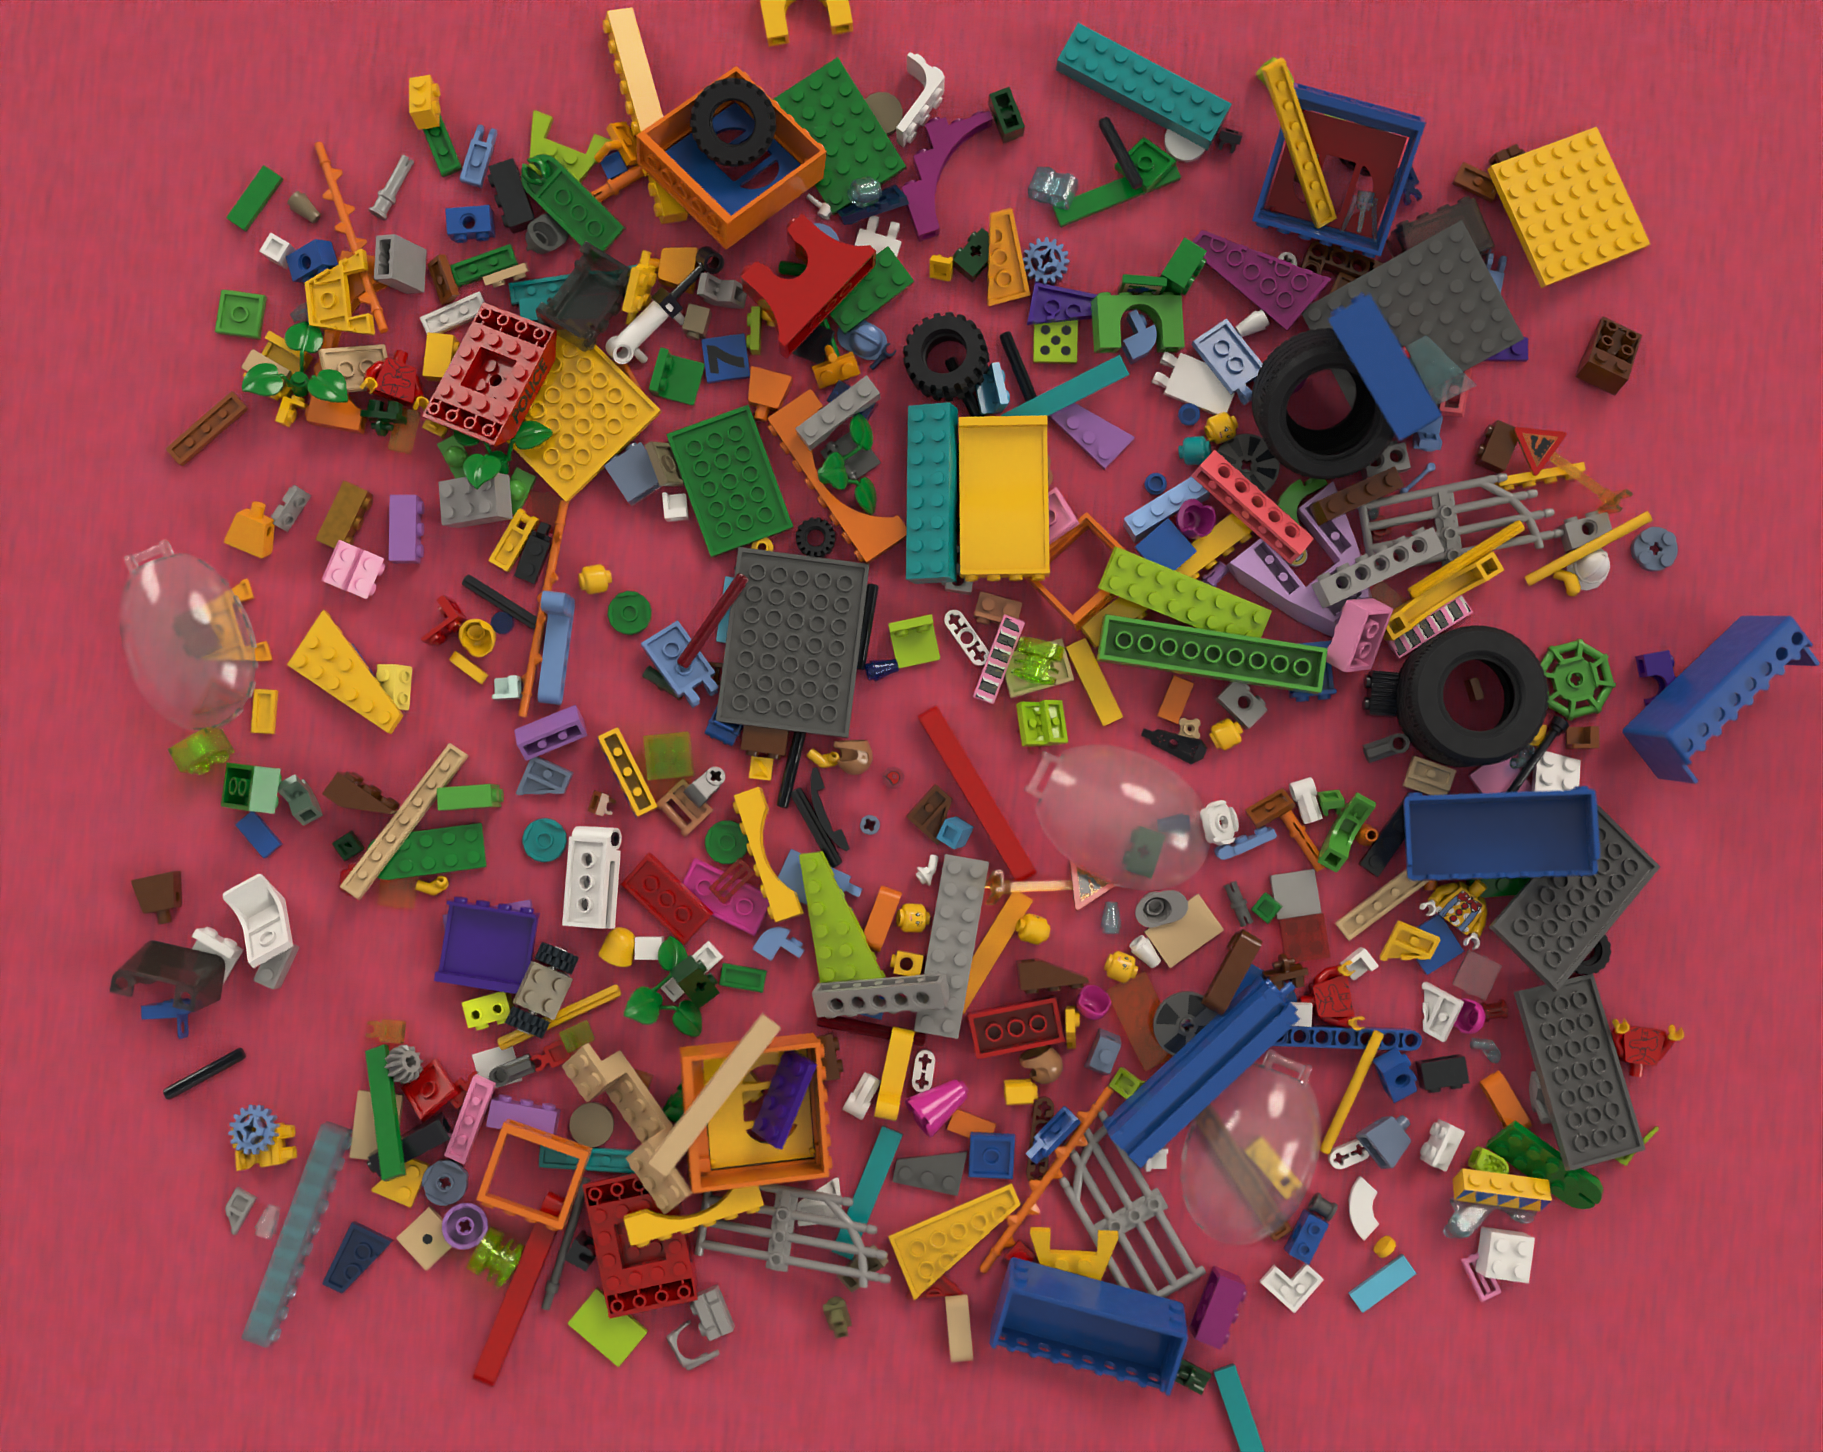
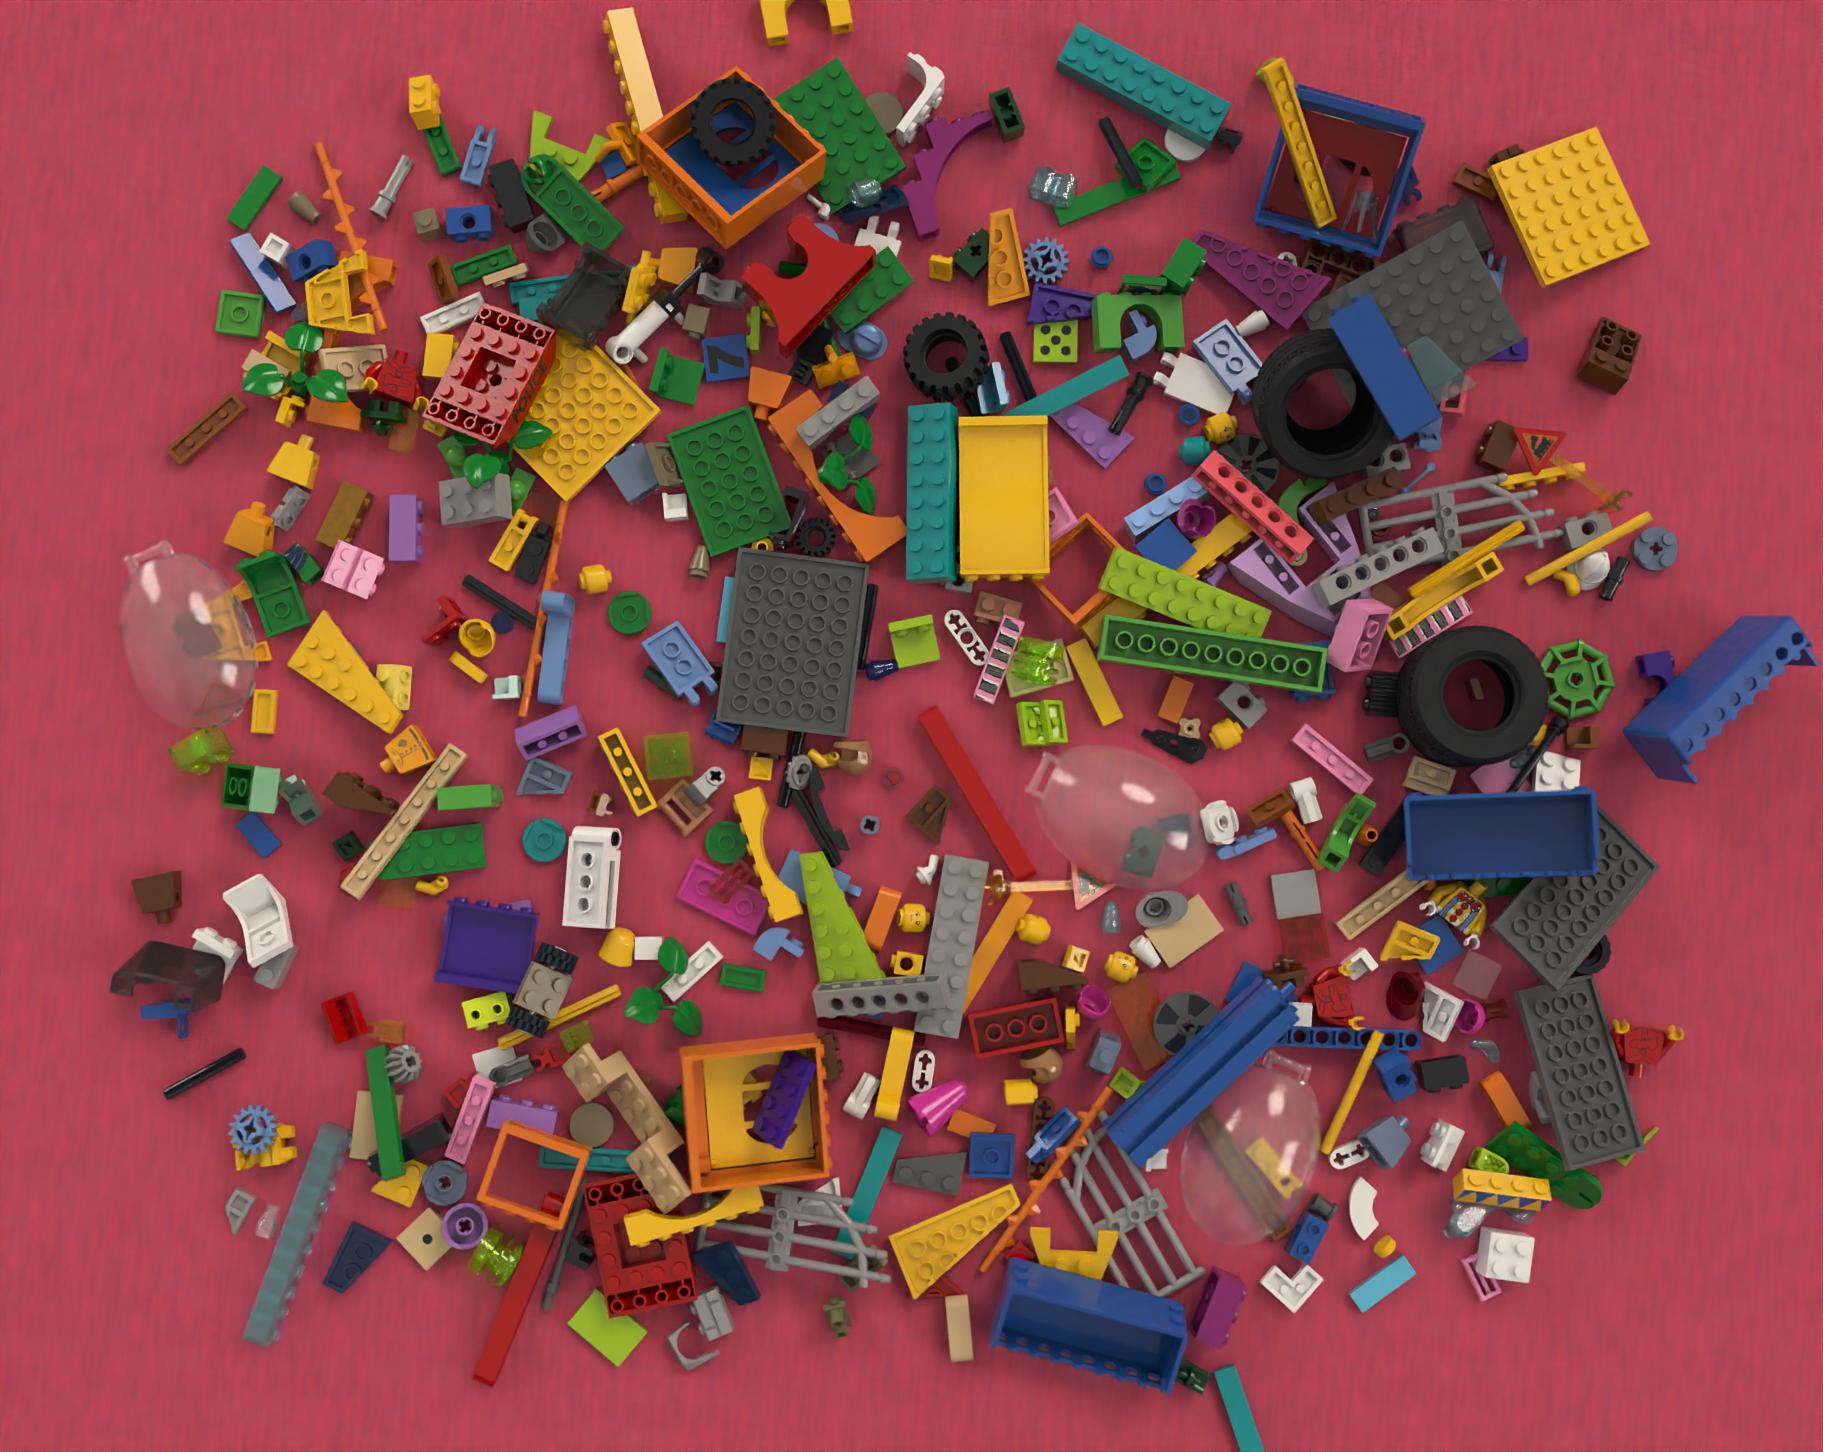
(262, 273): none -> tile
(274, 592): none -> green bracket
(296, 462): none -> yellow torso
(304, 563): none -> leg
(344, 1017): none -> red bracket
(400, 264): light grey brick -> none
(408, 752): none -> light orange torso
(428, 224): none -> dark tan brick
(430, 1090): red plate -> none
(667, 898): red tile -> none
(694, 981): dark green brick -> none
(700, 563): none -> dark tan cone
(712, 620): dark red axle -> none
(714, 1094): tan tile -> none
(728, 1270): none -> dark blue wing
(801, 371): none -> black tile
(801, 499): none -> black panel
(802, 779): none -> light grey gear
(882, 357): dark blue hand -> none
(955, 832): dark azure panel -> none
(1076, 958): none -> yellow tile
(1101, 257): none -> blue plate
(1134, 395): none -> black pin
(1241, 953): reddish brown beam -> none
(1266, 908): green tile -> none
(1331, 759): none -> bright pink plate
(1331, 800): bright green tile -> none
(1405, 994): none -> dark red piece
(1614, 579): none -> black pin

